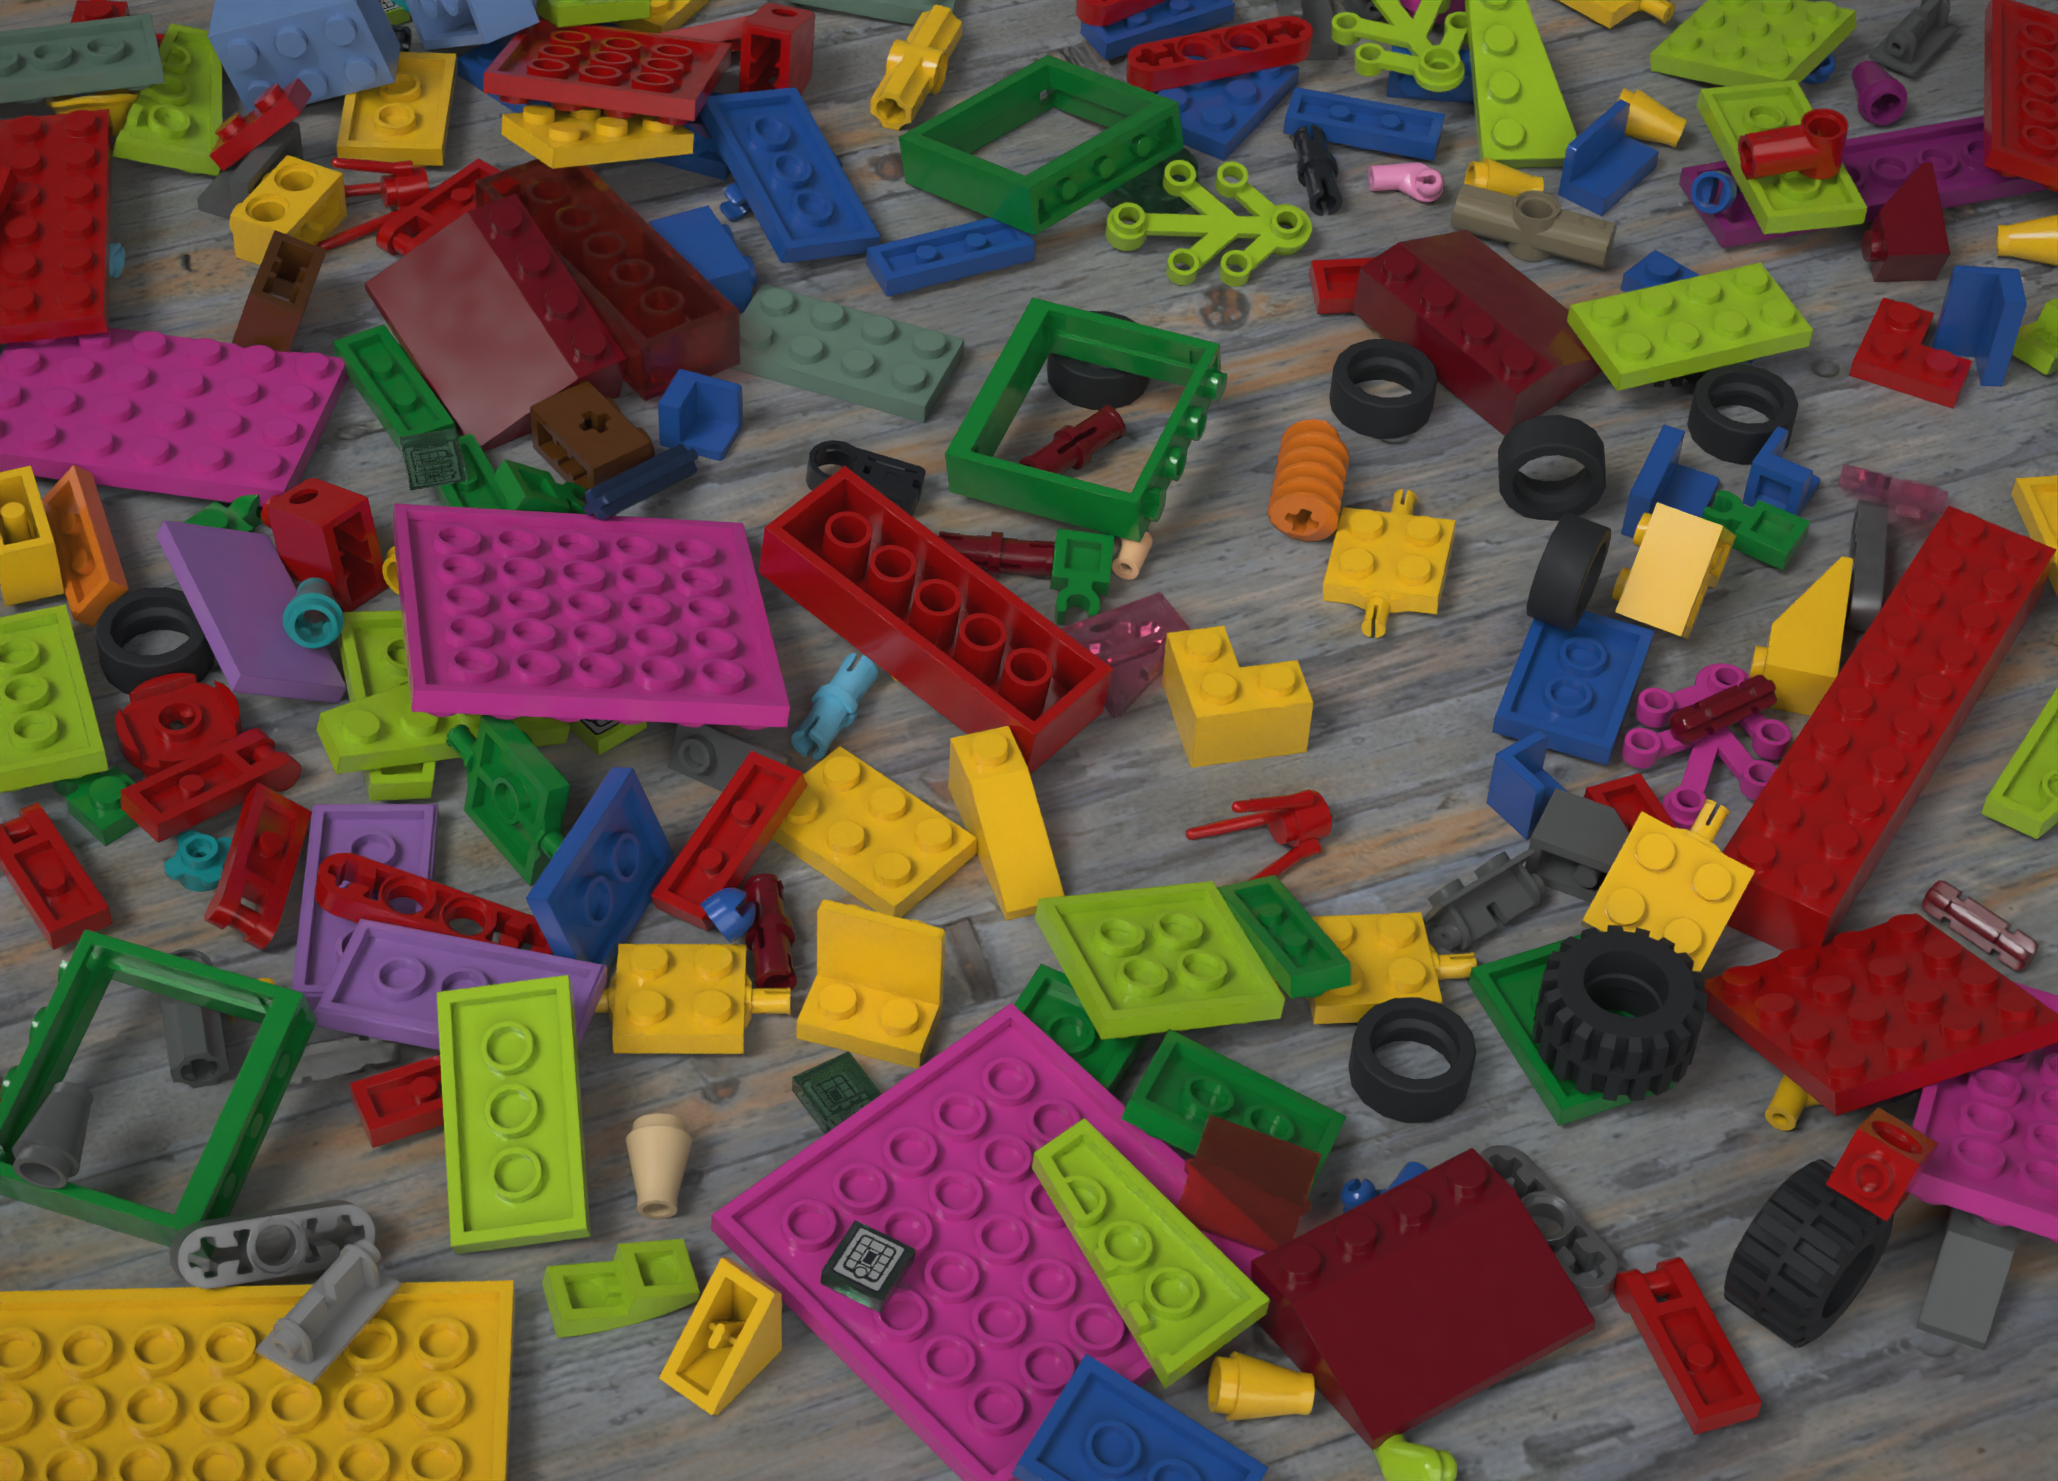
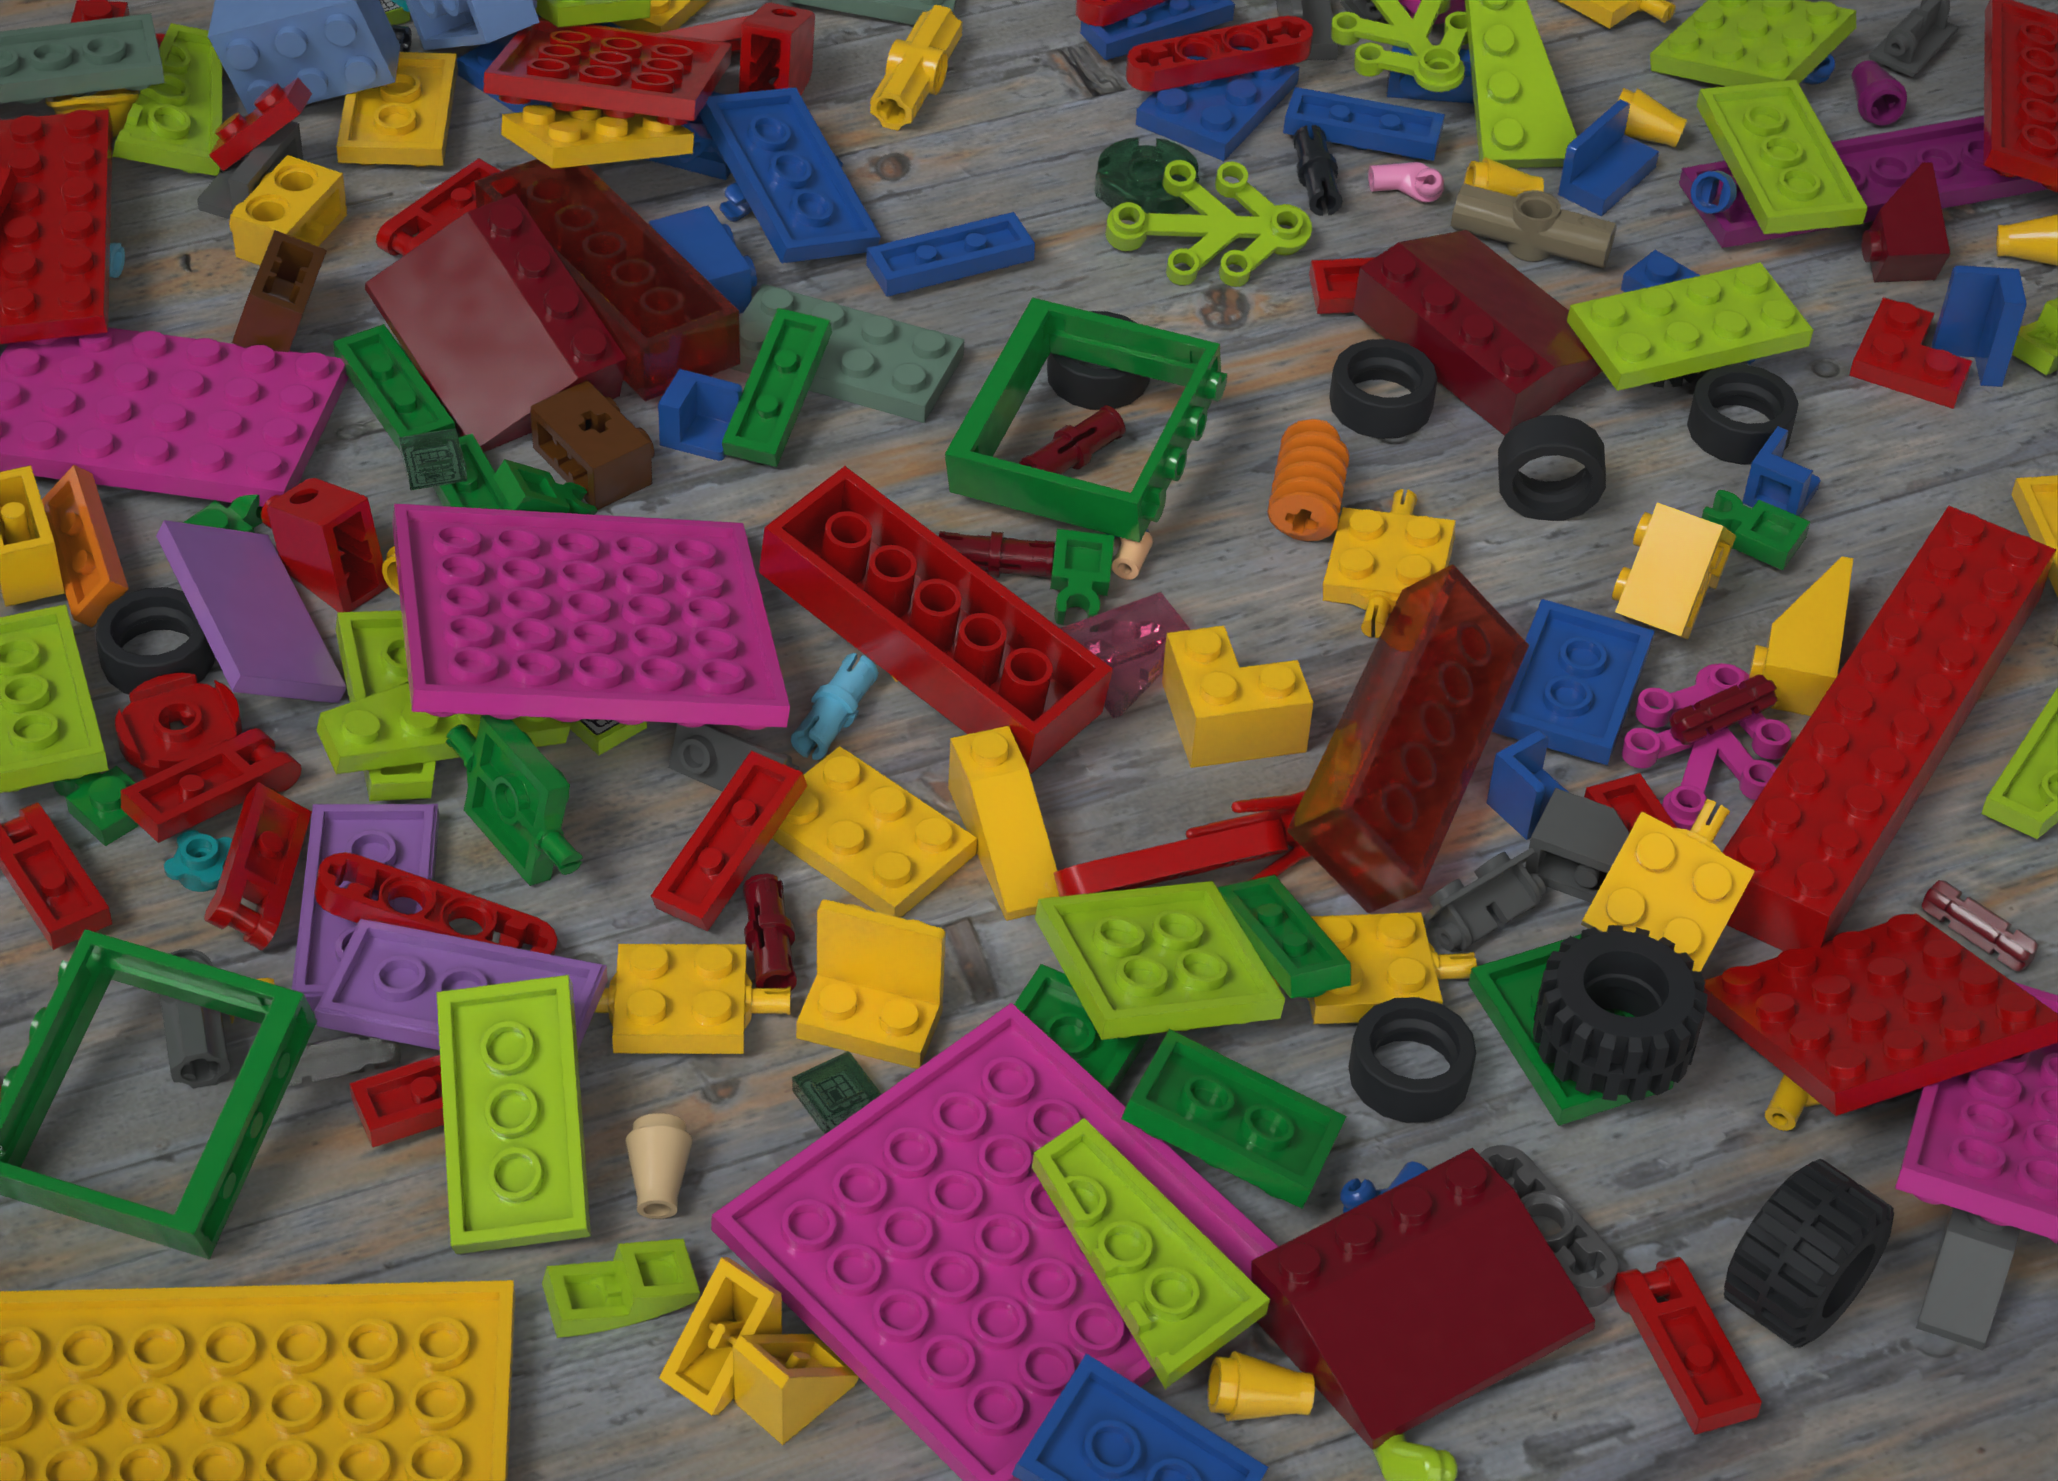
(54, 1138): dark grey cone -> none
(219, 1232): flat silver beam -> none
(313, 615): teal cone -> none
(330, 1313): light grey hinge -> none
(398, 190): red plant -> none
(602, 873): blue plate -> none
(640, 482): dark blue axle -> none
(724, 914): blue hinge -> none
(777, 387): none -> green plate
(787, 1380): none -> yellow slope
(867, 1266): tile -> none
(891, 477): black piece -> none
(1139, 135): green window -> none
(1174, 860): none -> red beam
(1247, 1185): clear red piece -> none
(1409, 740): none -> clear red brick
(1568, 571): black tyre -> none
(1668, 482): blue panel -> none
(1811, 148): red piece -> none
(1868, 568): flat silver beam -> none
(1882, 1164): red brick -> none
(1912, 497): clear pink wing -> none

